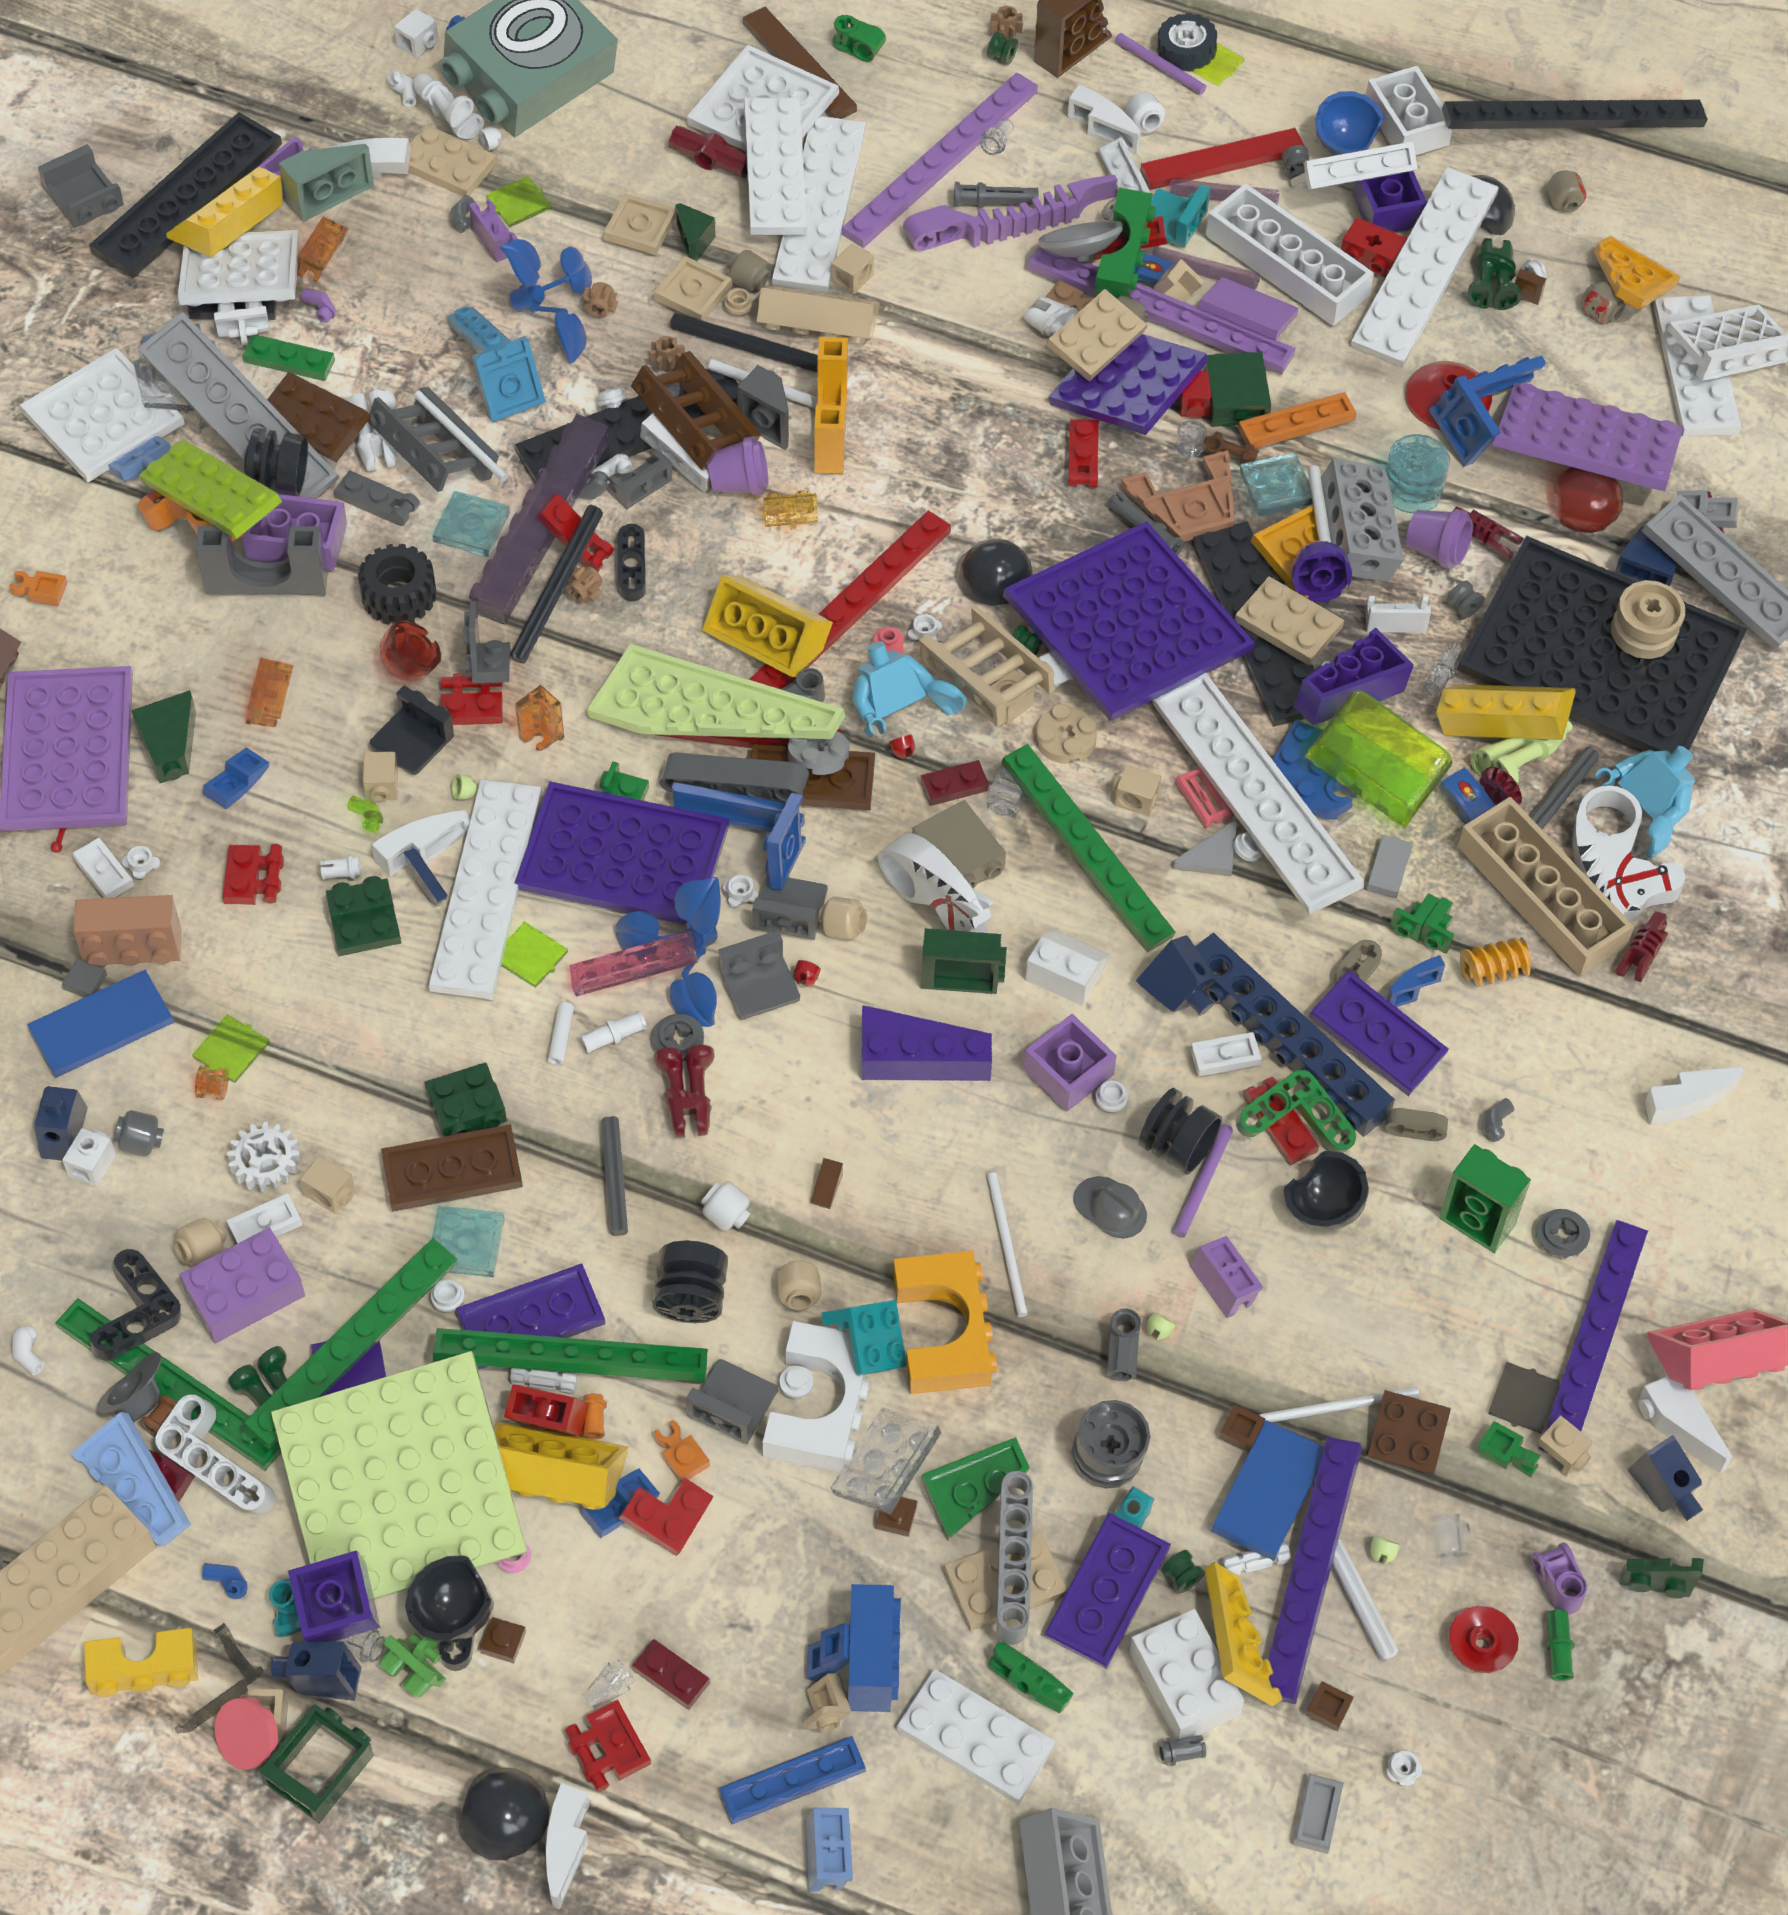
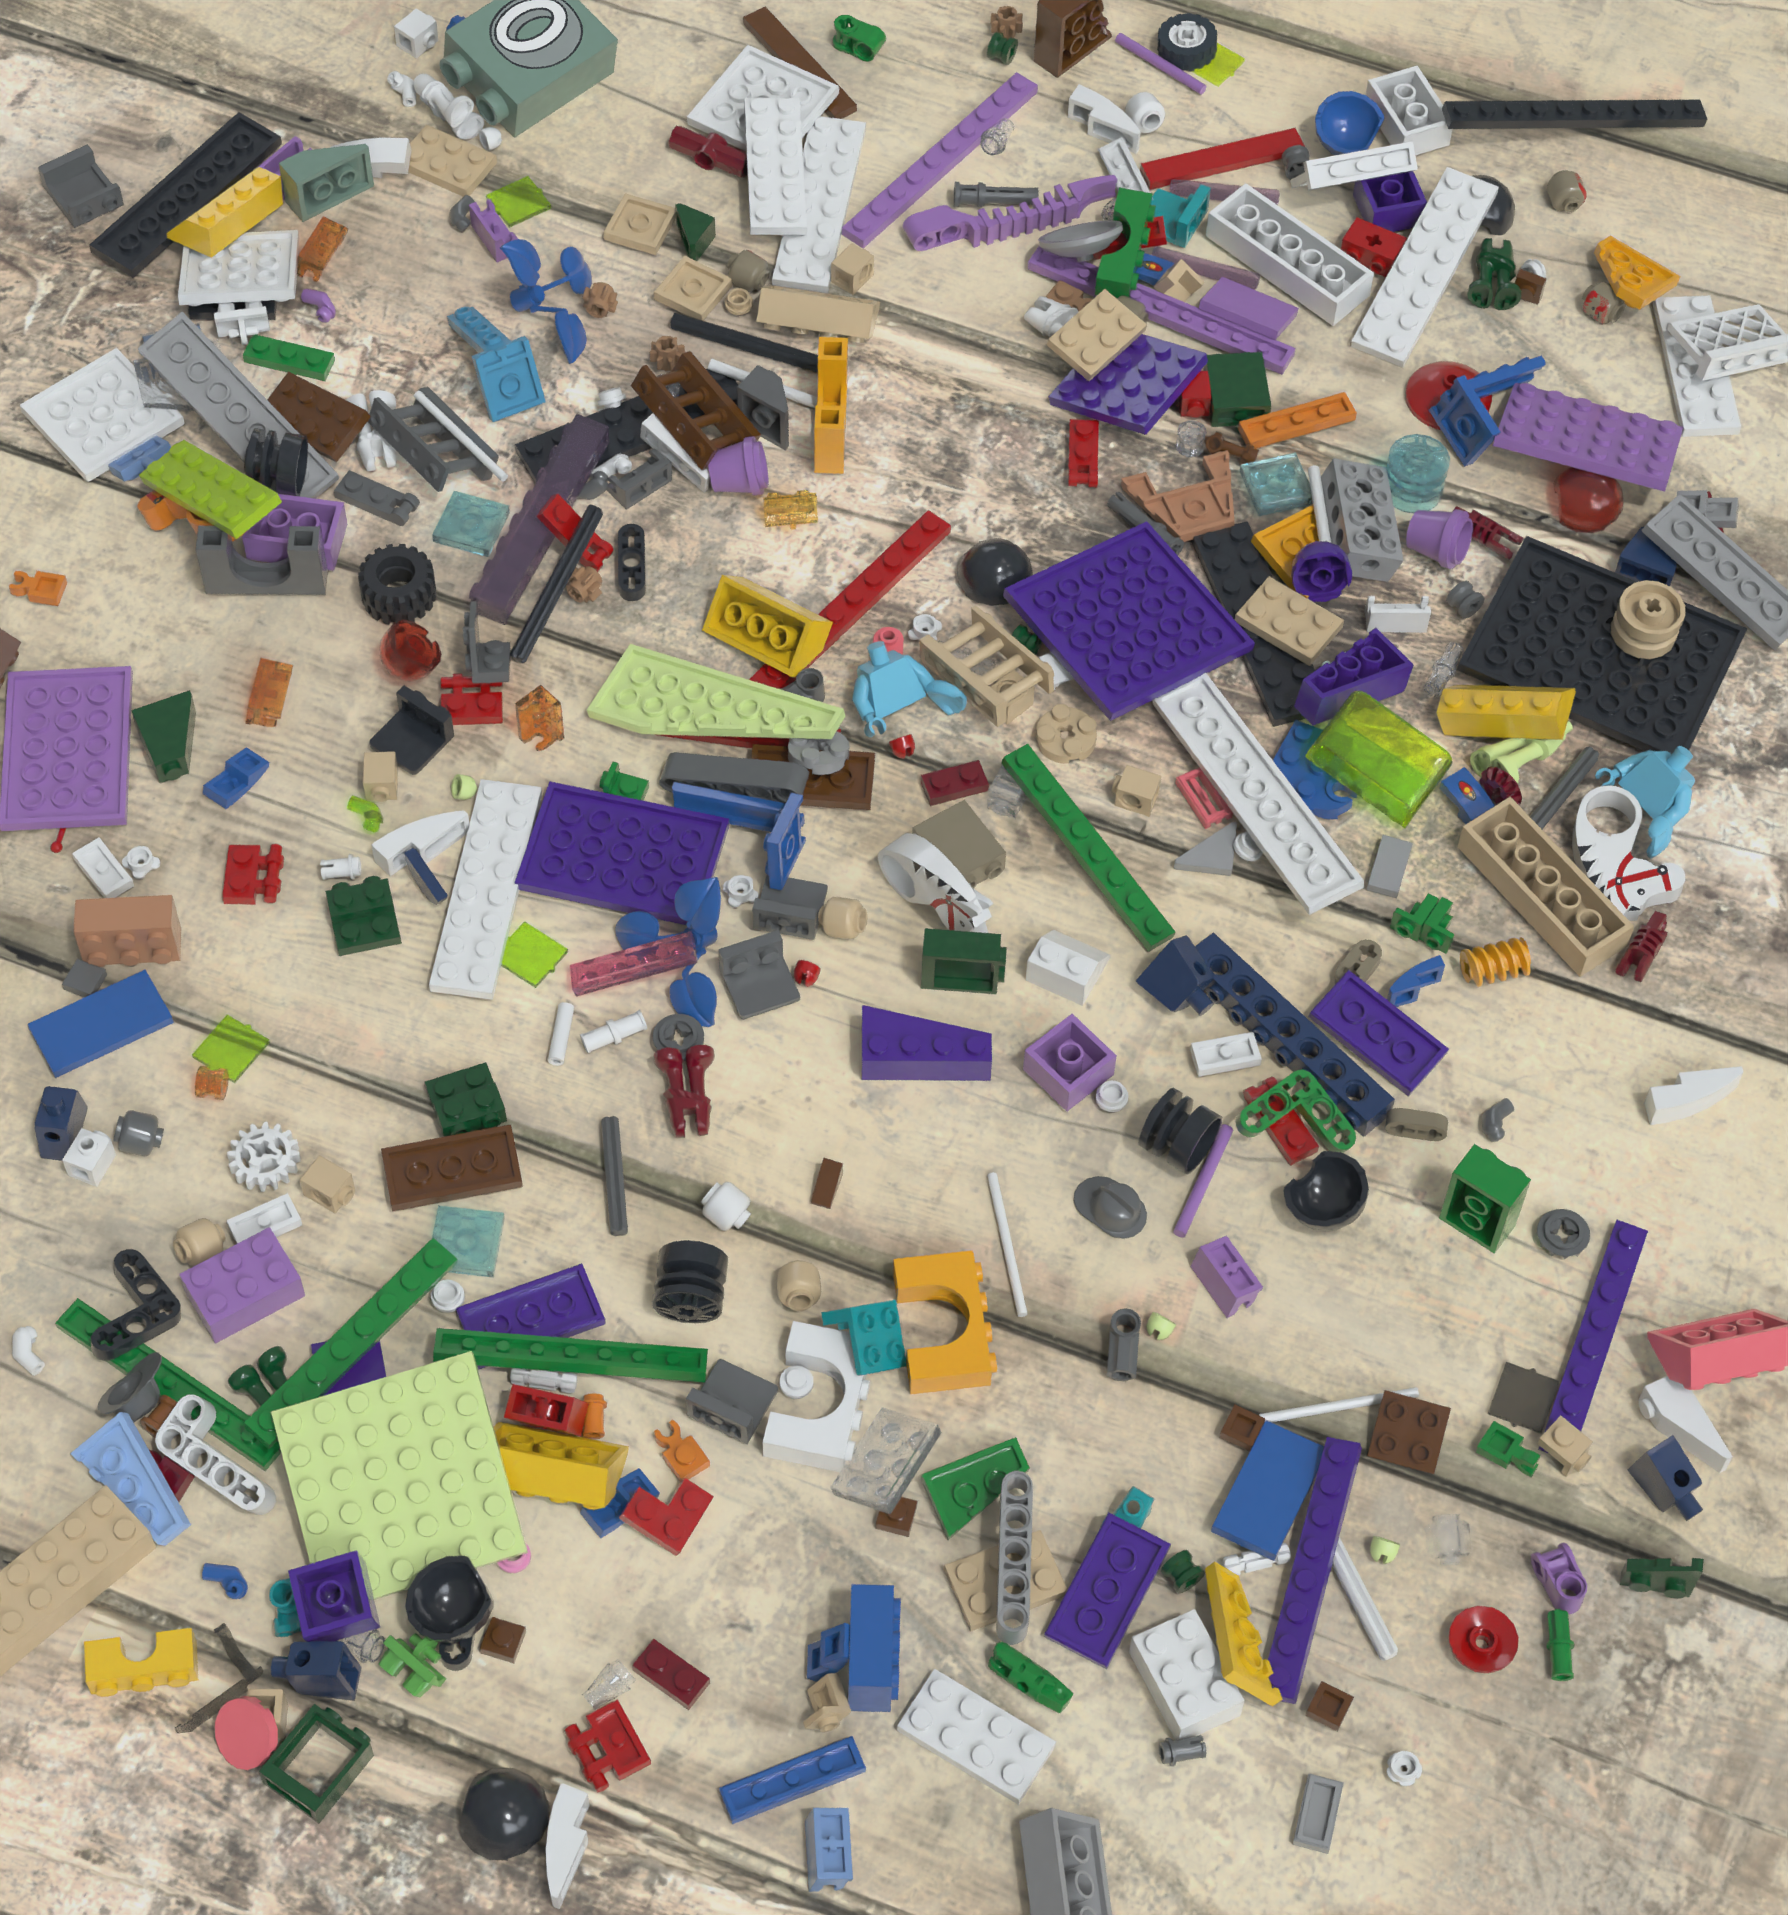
(1112, 1426): dark grey wheel -> none

